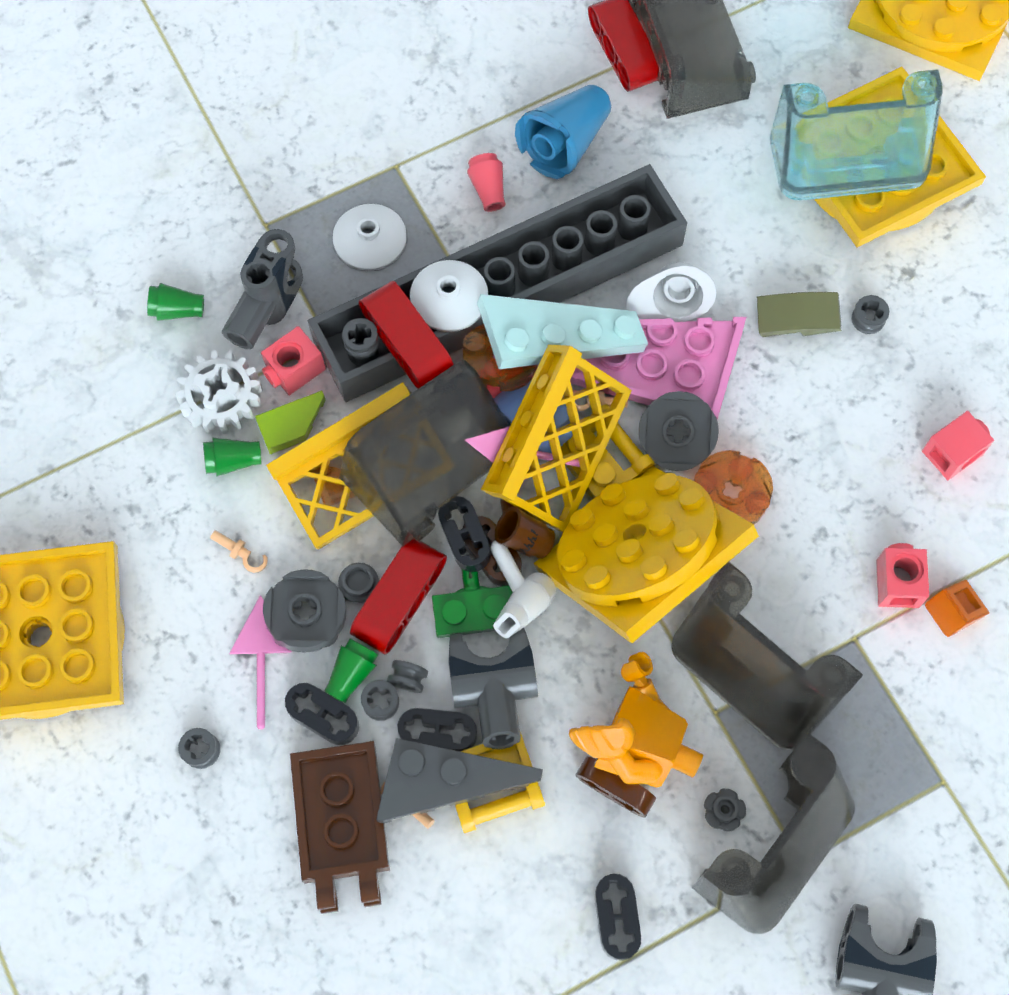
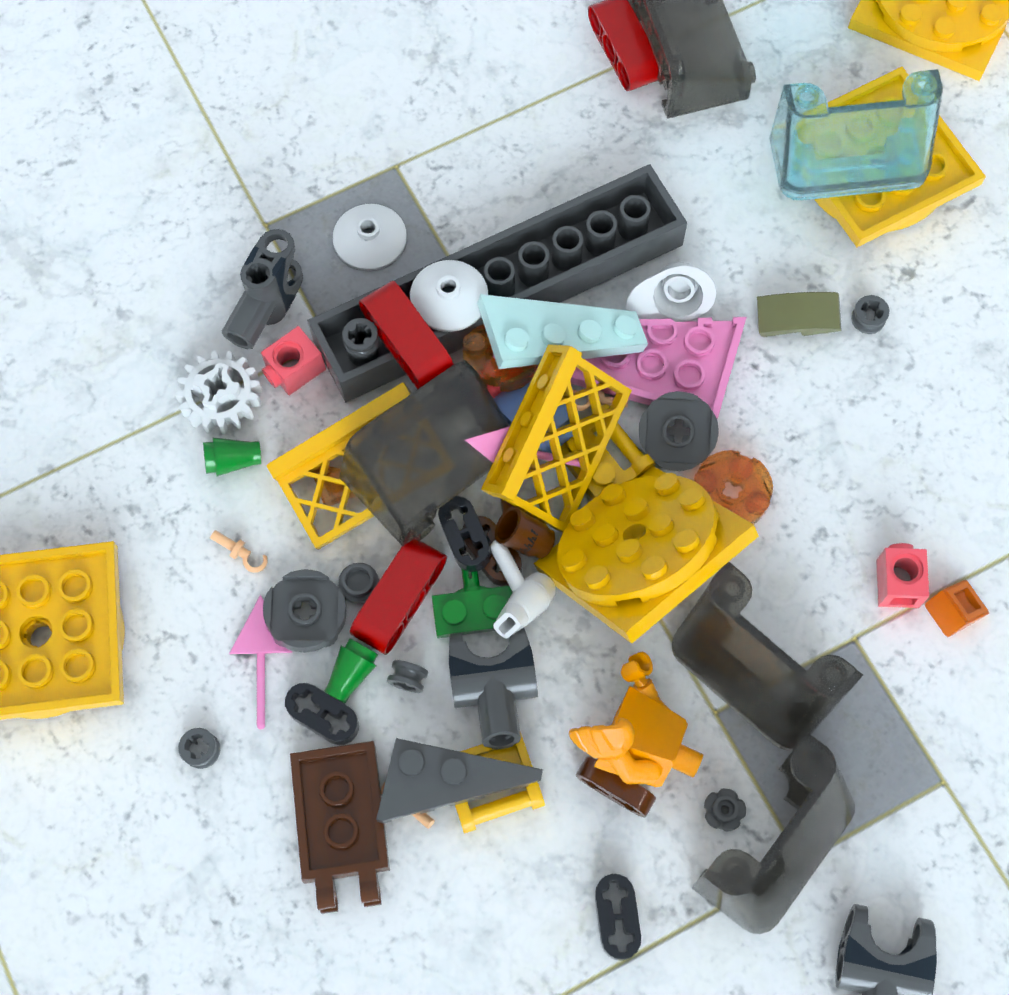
(173, 303): green cone -> none
(290, 422): lime tile -> none
(383, 688): dark grey bush -> none
(438, 720): black beam -> none
(487, 178): coral cone -> none
(562, 130): dark azure cone -> none
(958, 445): coral brick -> none

